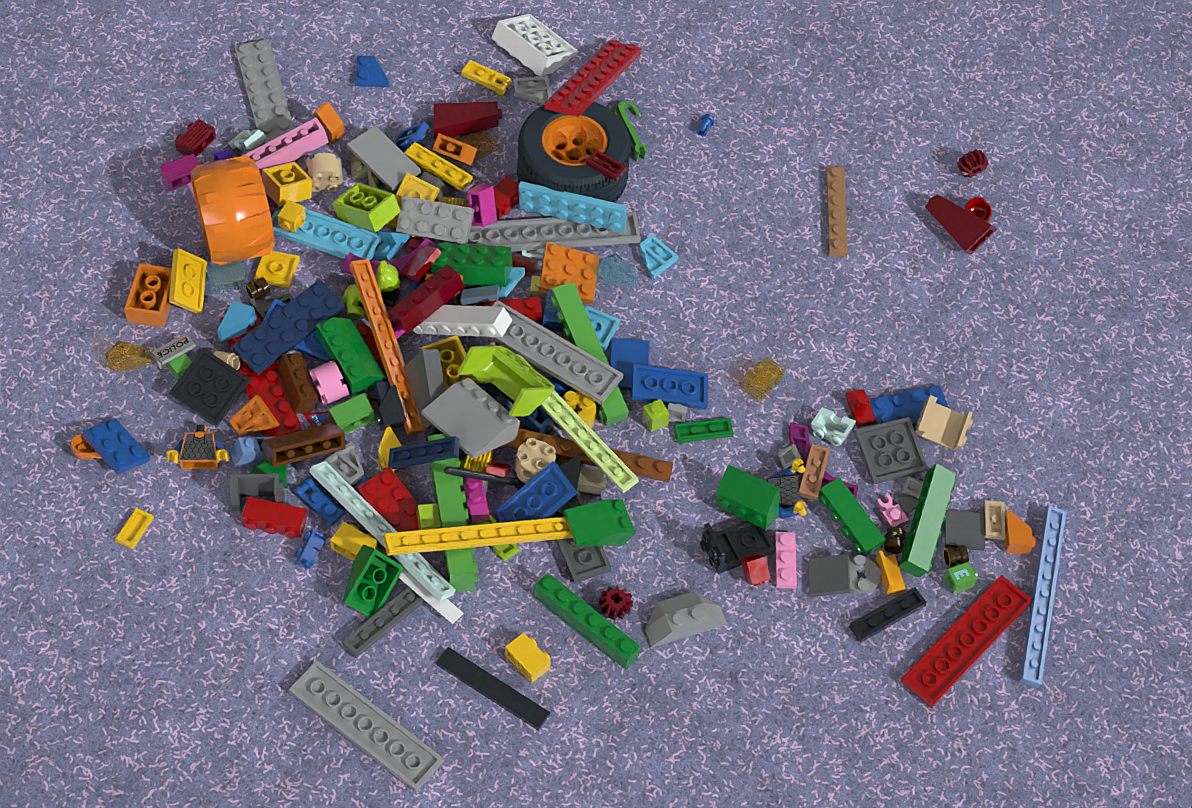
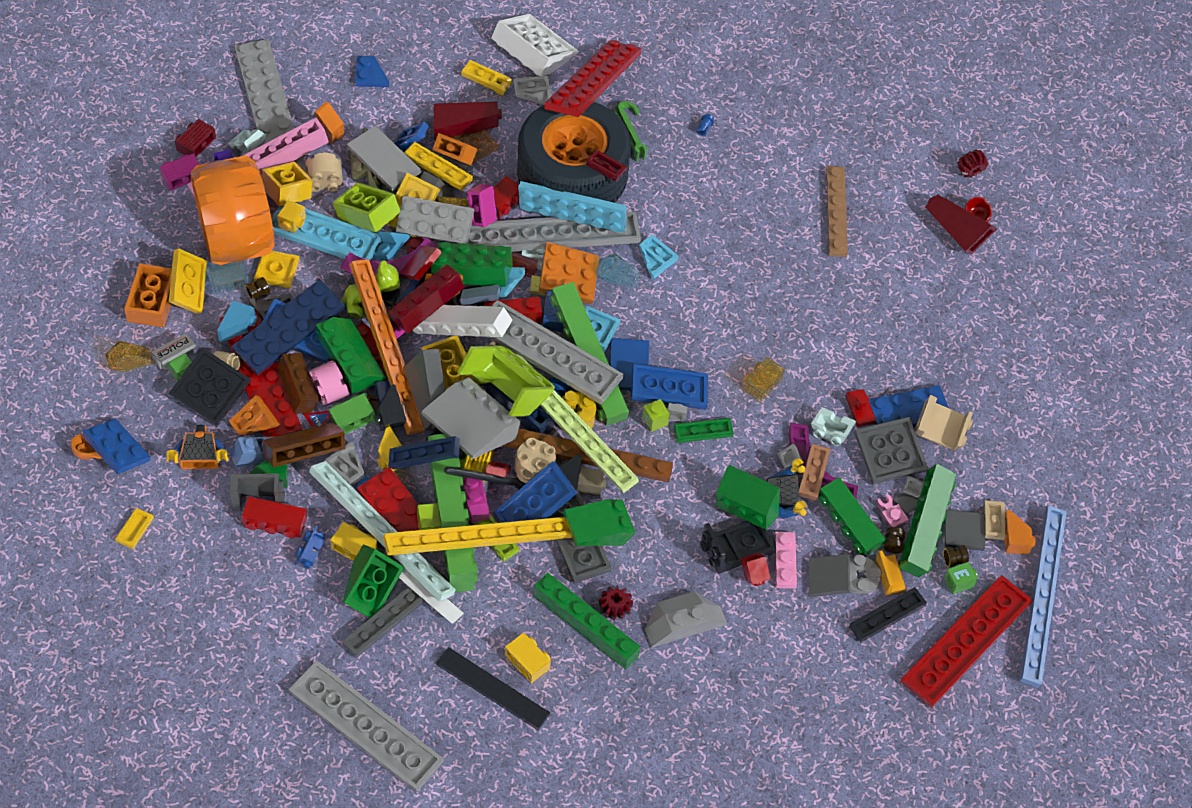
(319, 502): blue plate -> none

